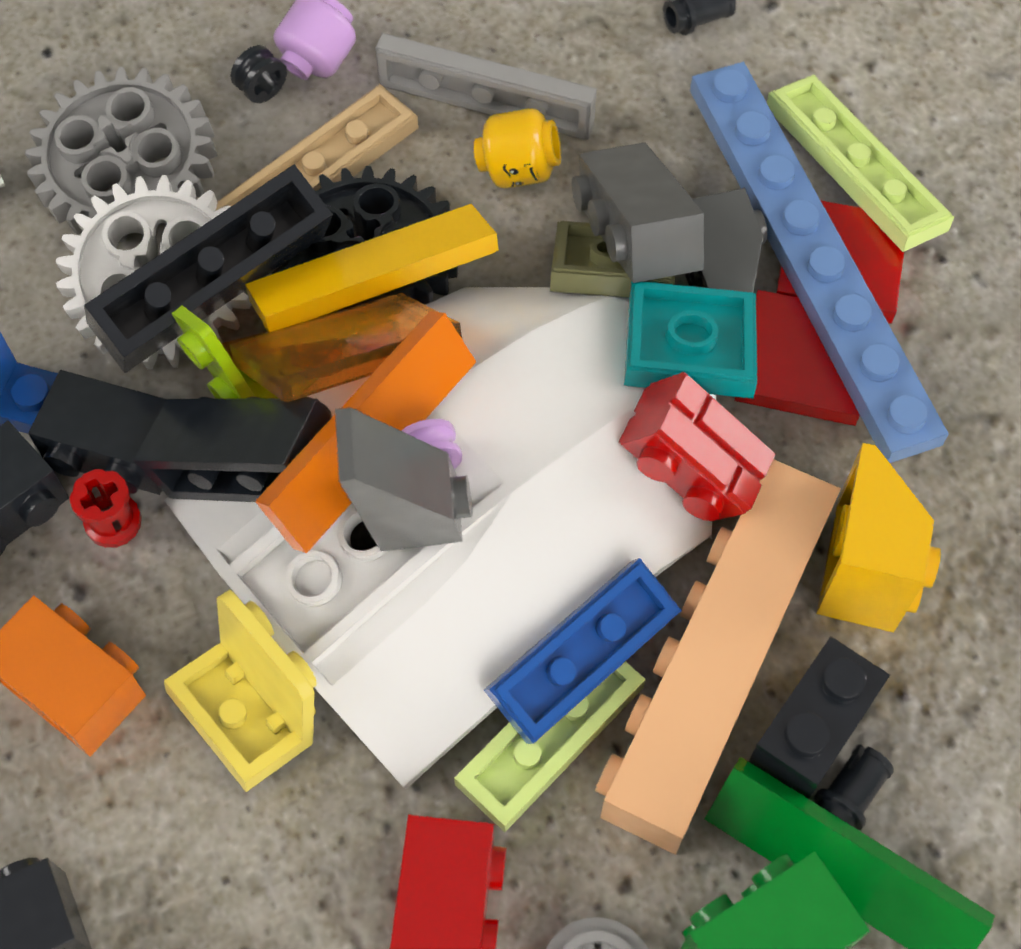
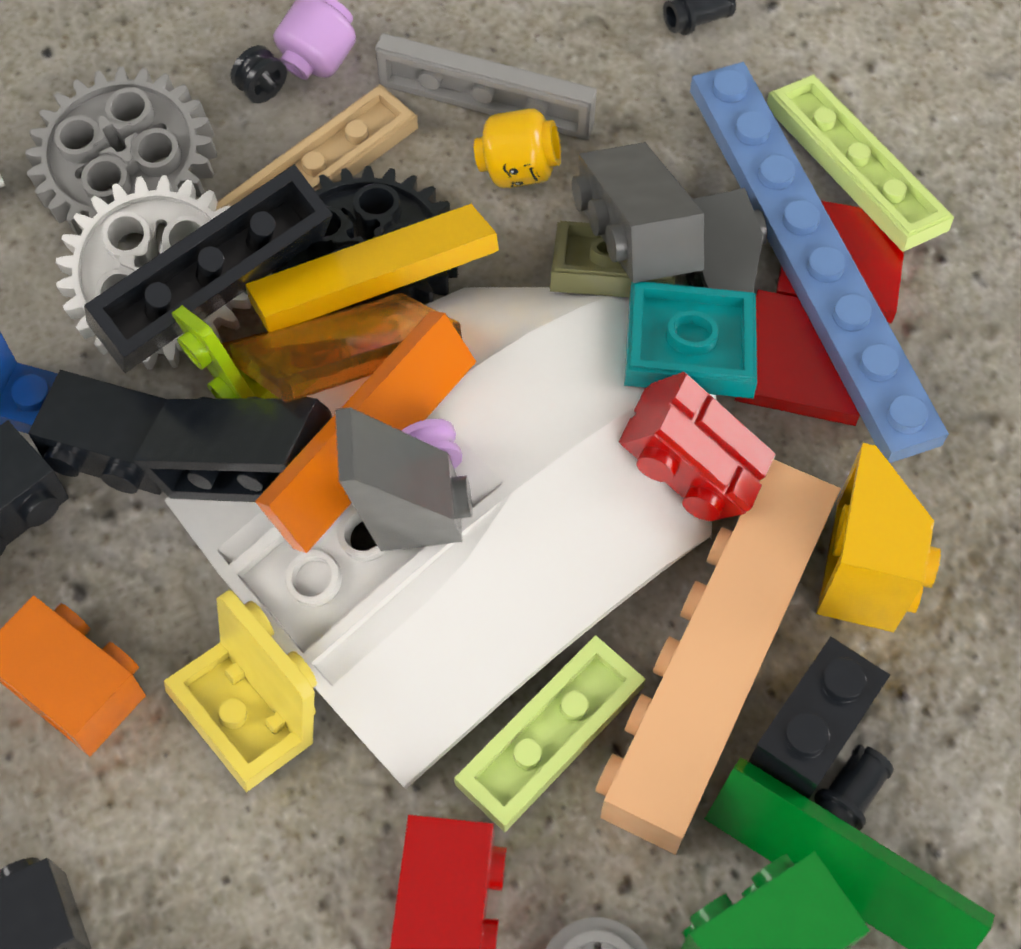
(113, 493): red bush -> none
(582, 651): blue tile -> none

